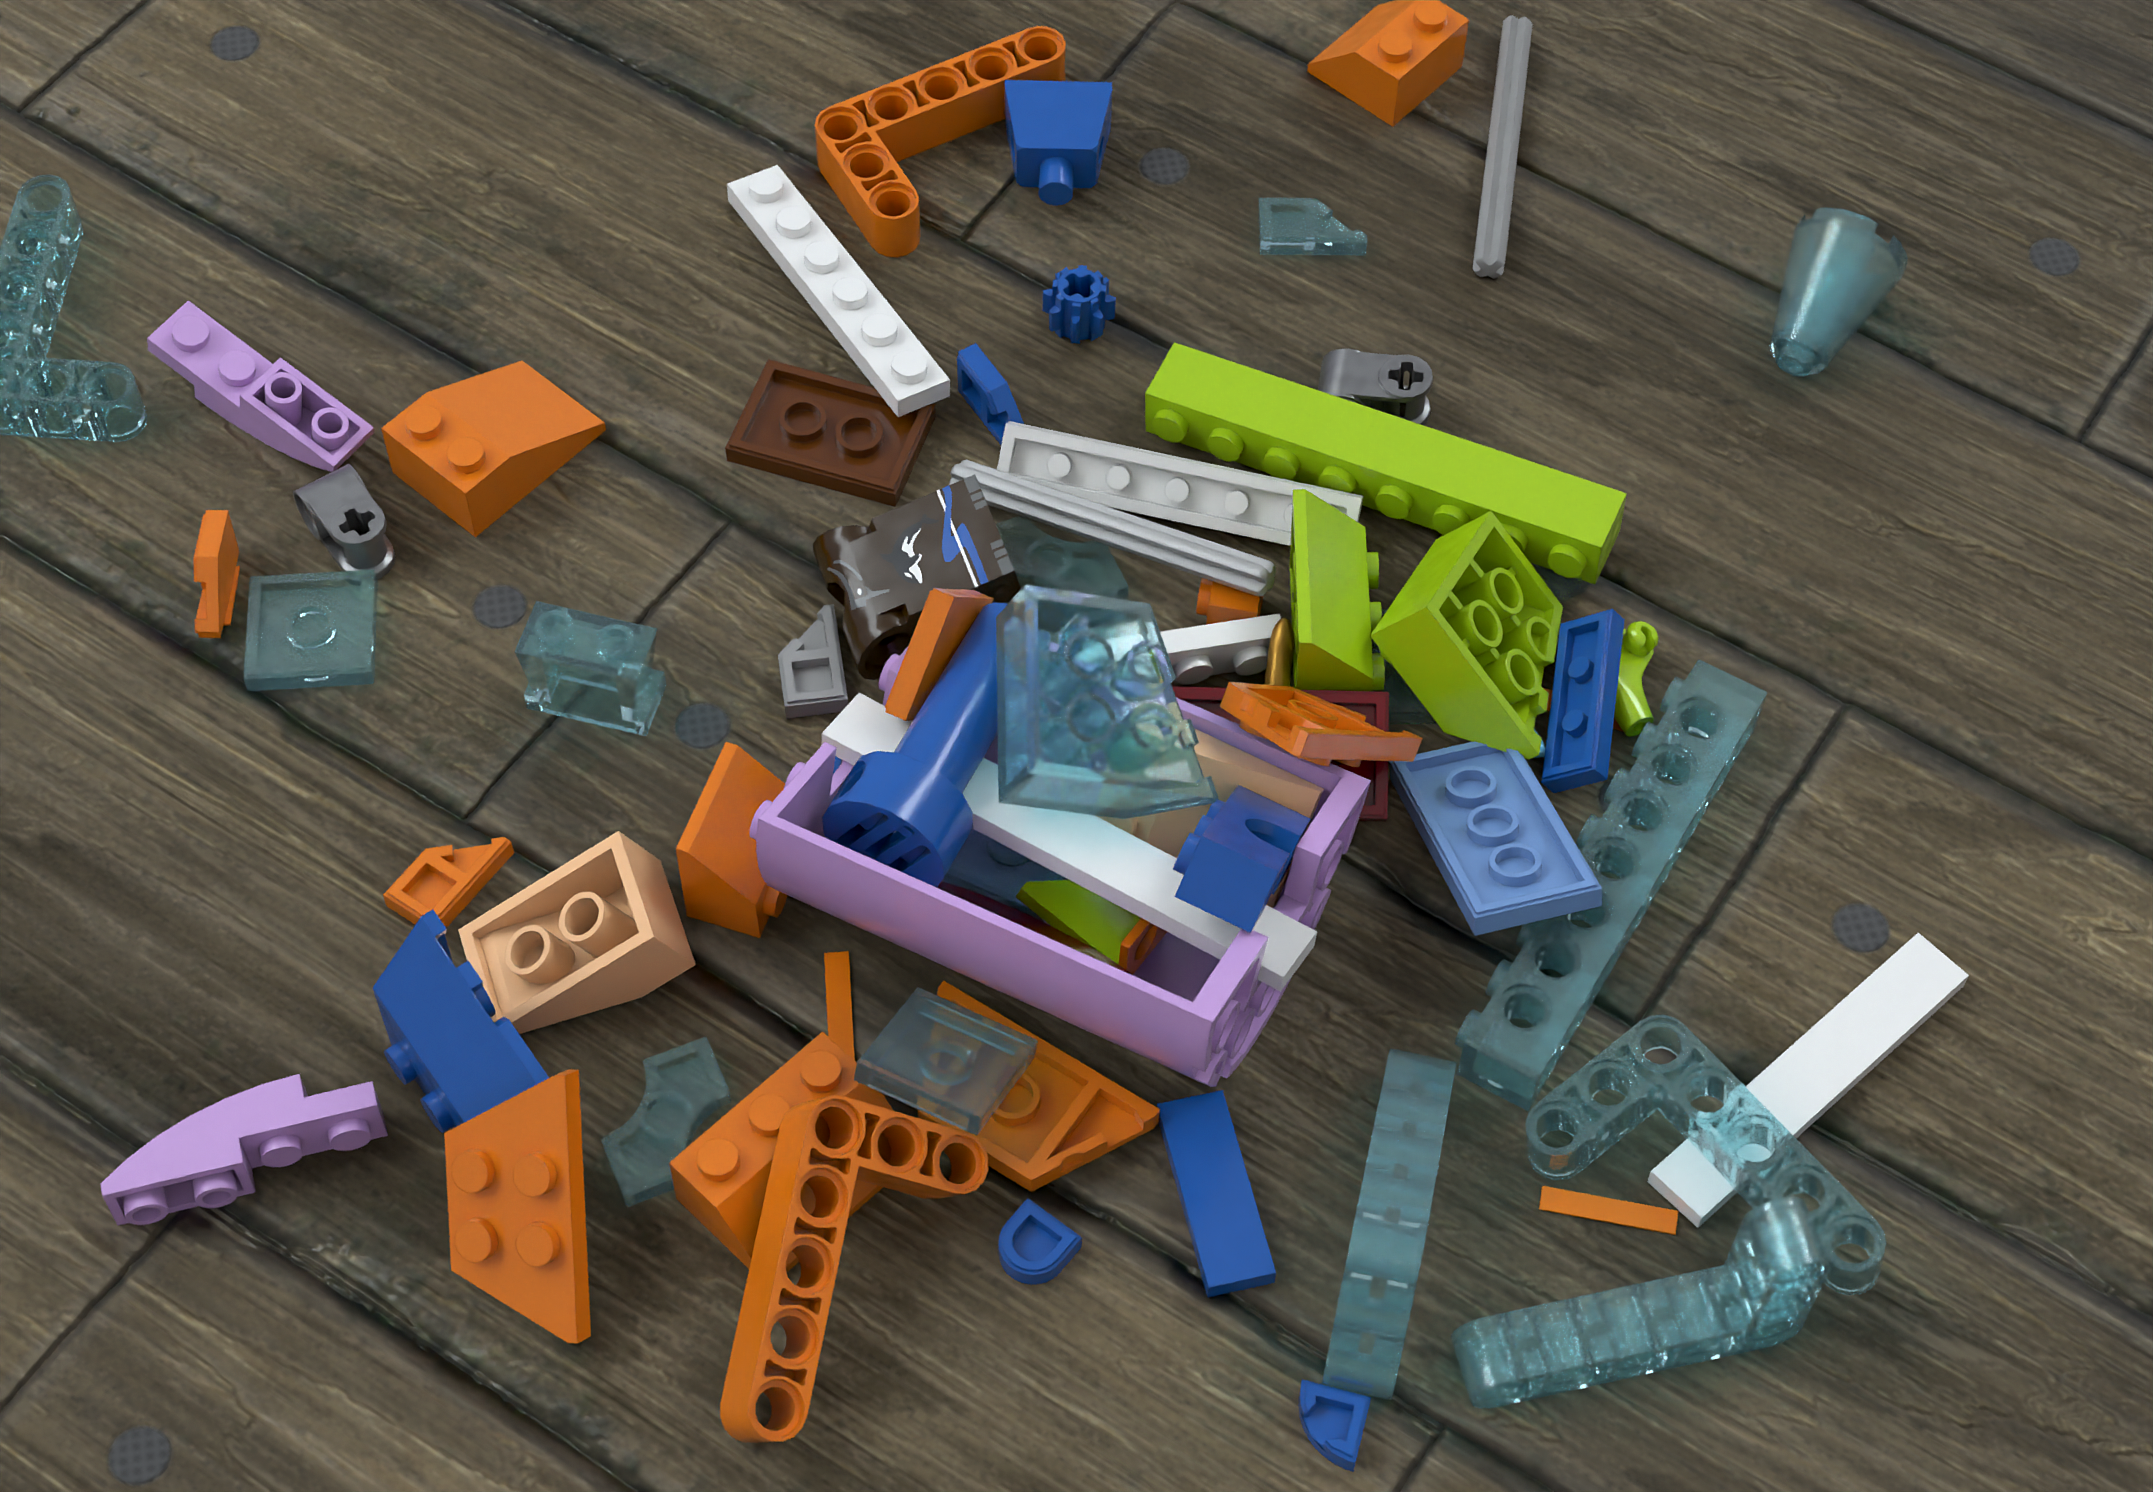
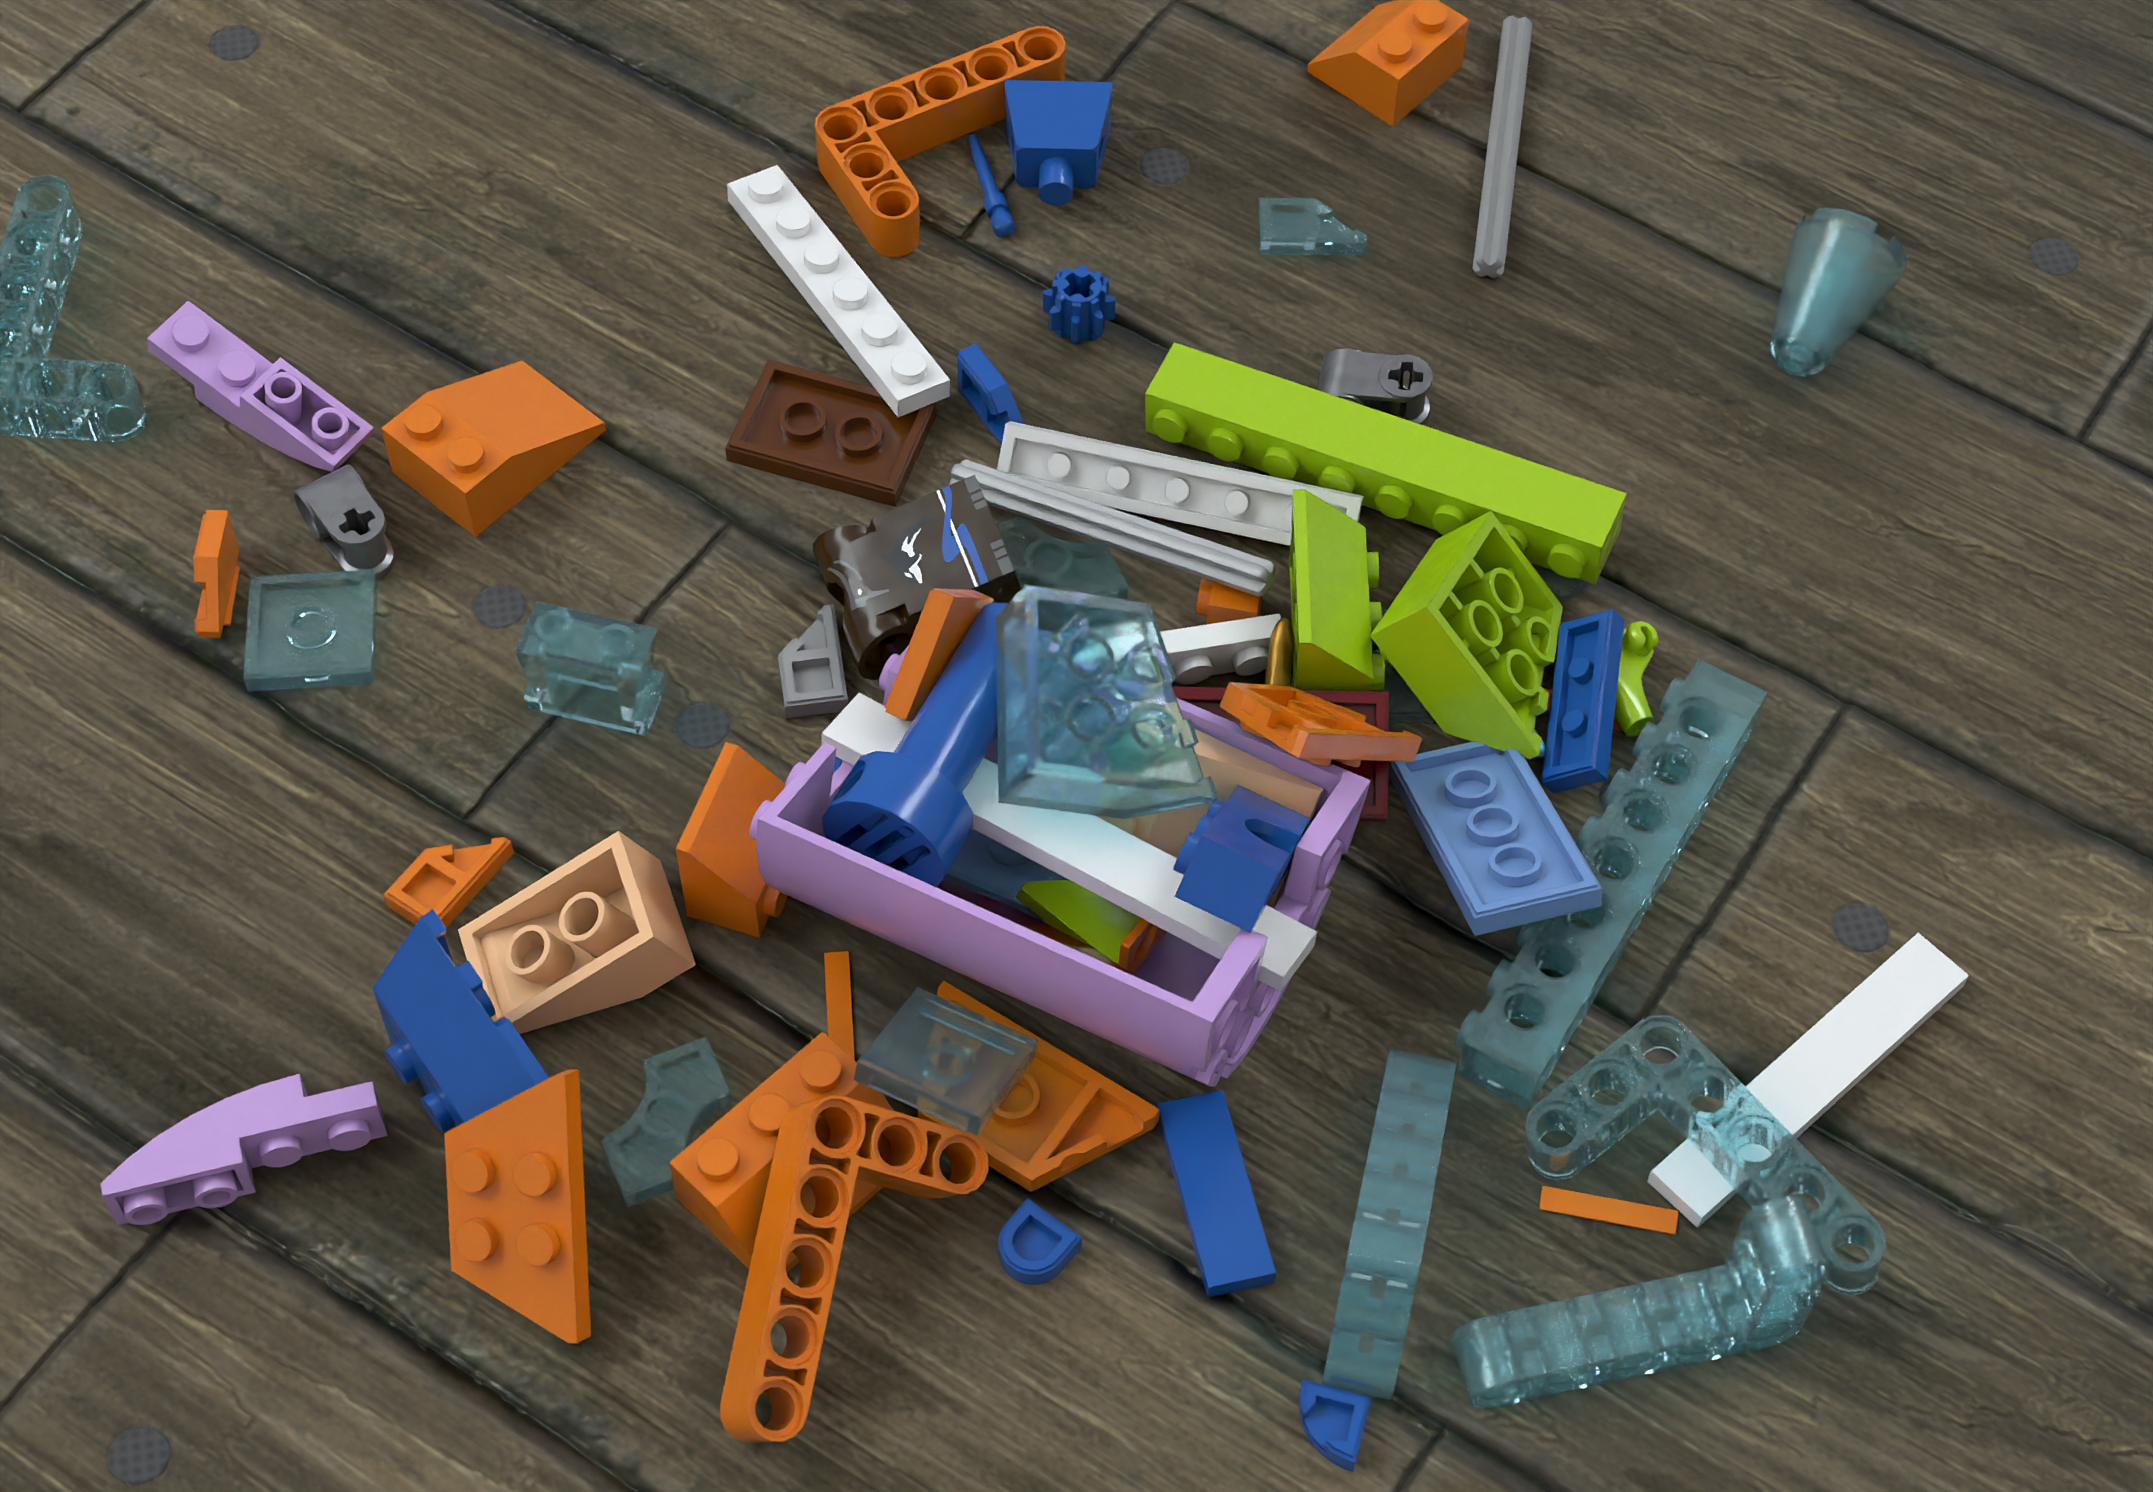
(994, 201): none -> blue piece

